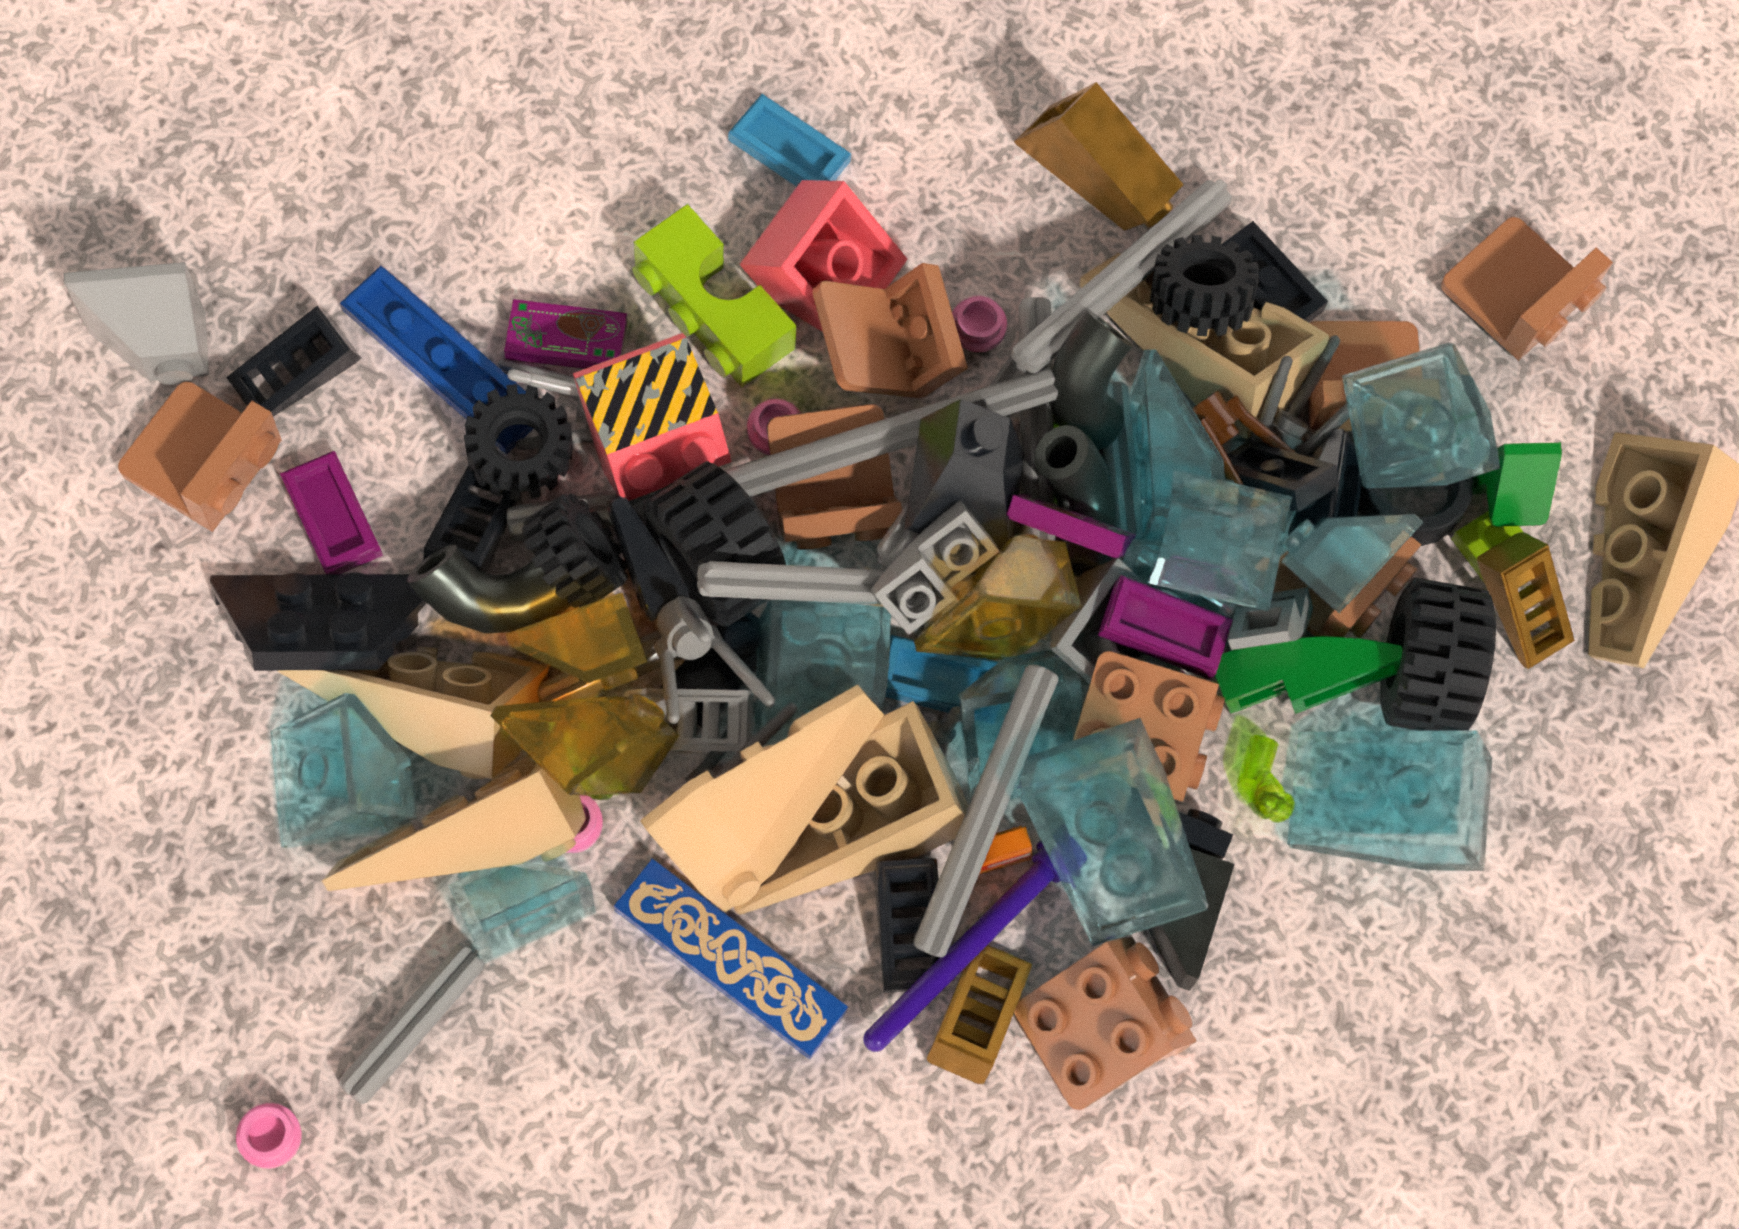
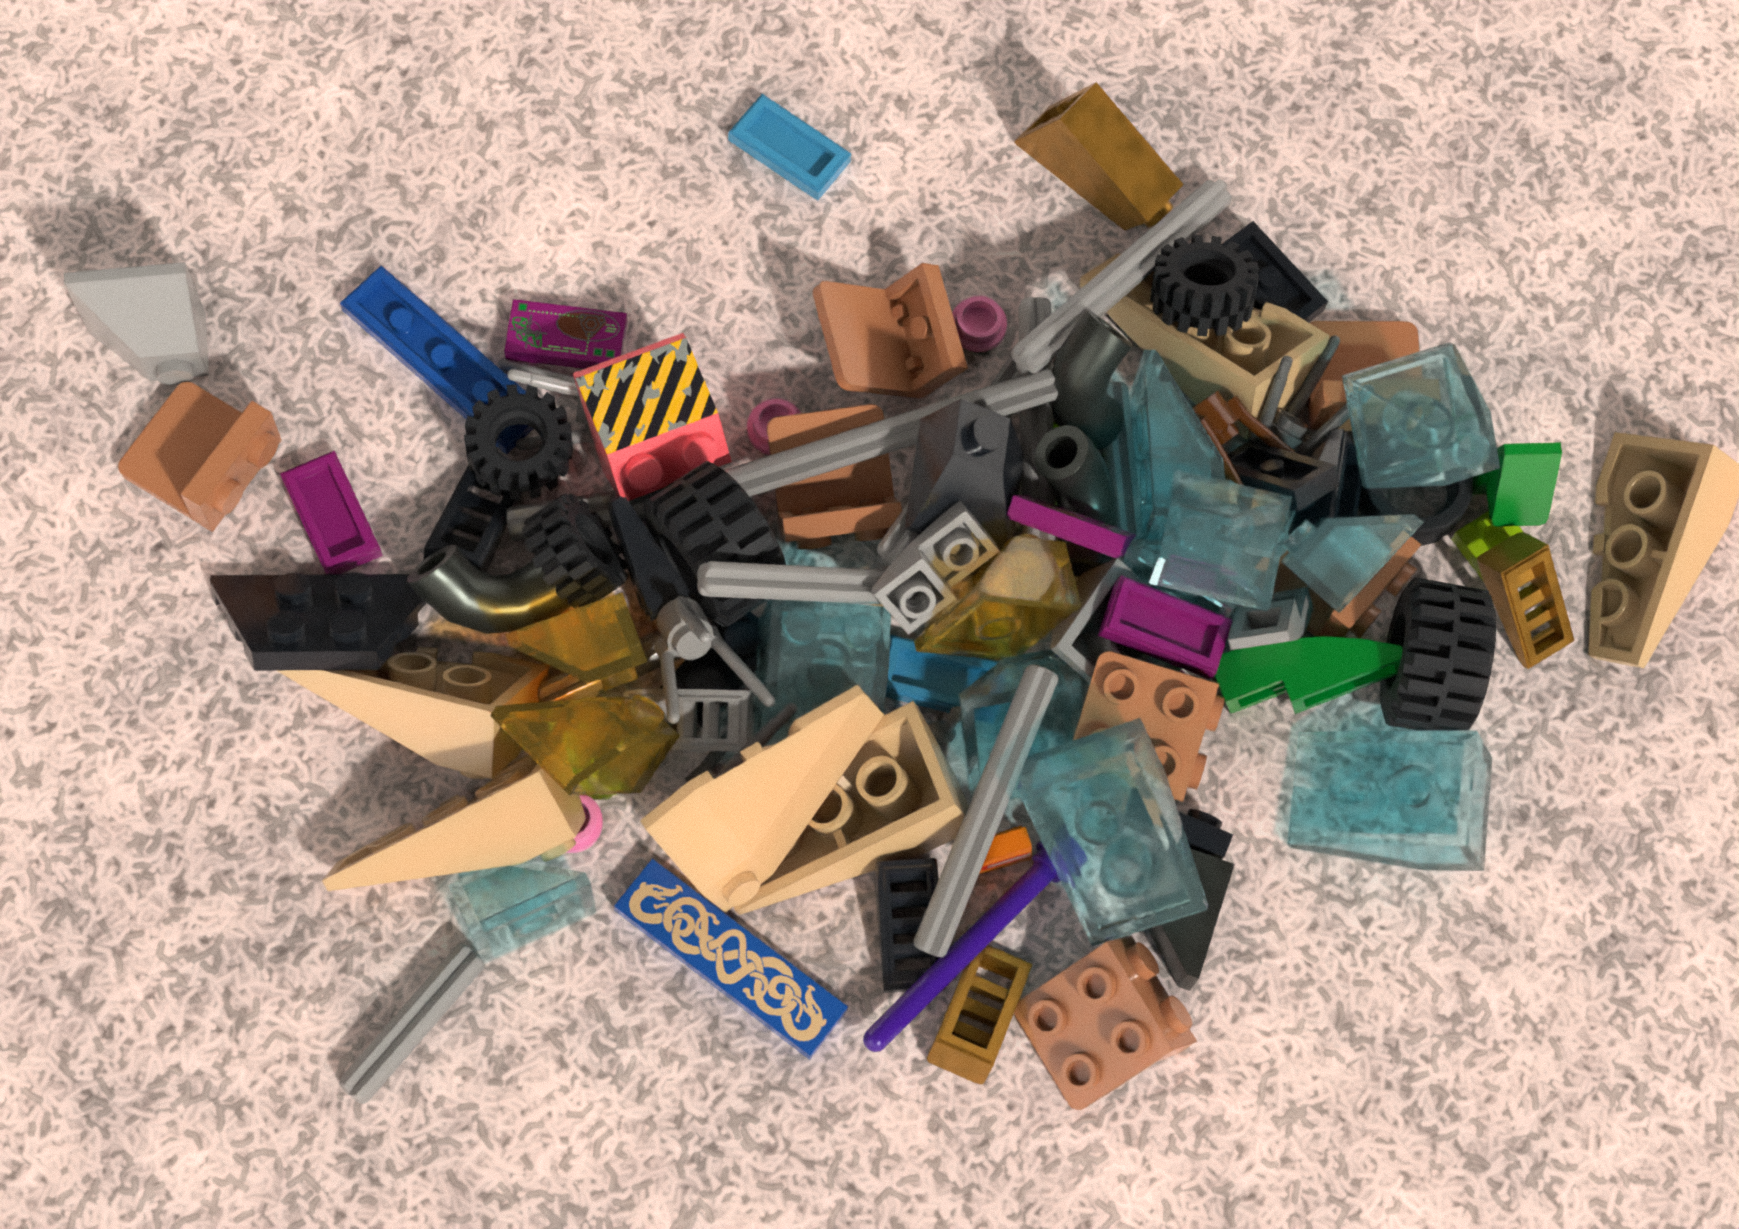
(268, 1135): bright pink plate -> none
(298, 336): black slope -> none
(339, 776): clear light blue slope -> none
(739, 334): lime arch -> none
(819, 238): coral slope -> none
(1259, 785): clear neon green arm -> none
(1523, 286): nougat bracket -> none

